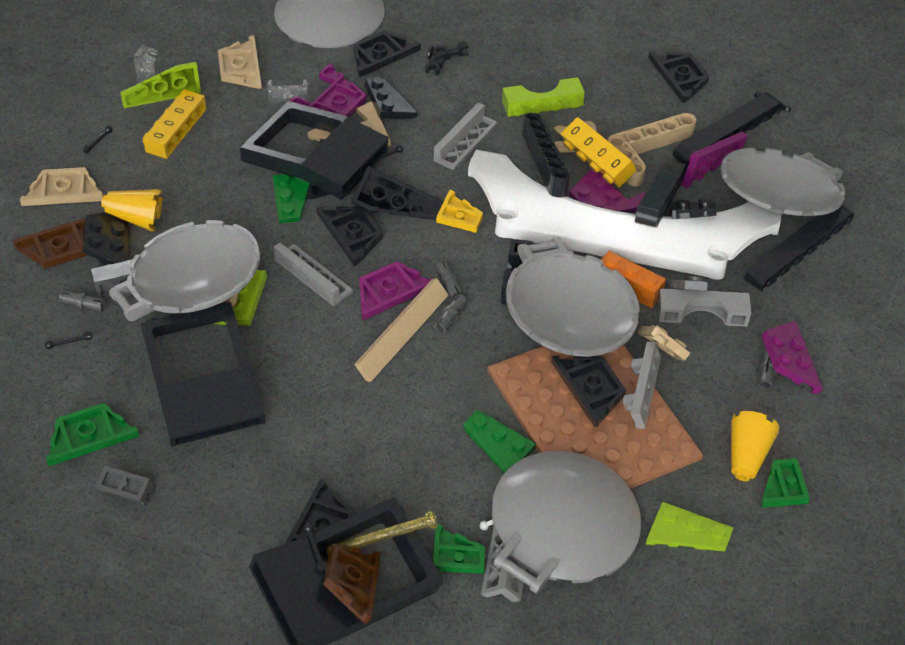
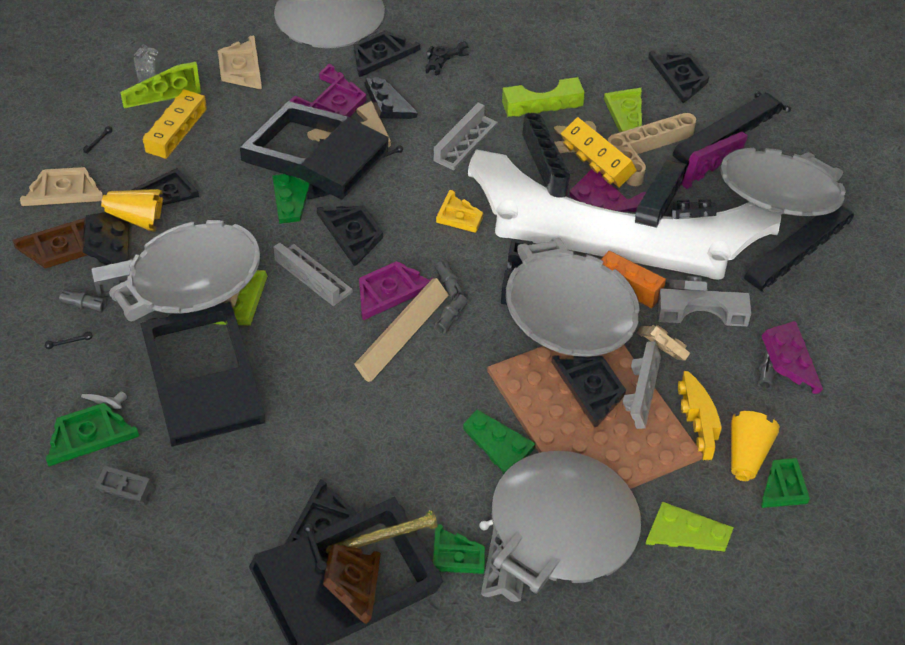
(113, 403): none -> light grey bar
(174, 187): none -> black wing
(285, 93): clear hinge -> none
(391, 196): black wedge -> none
(625, 108): none -> lime wing
(703, 413): none -> yellow slope

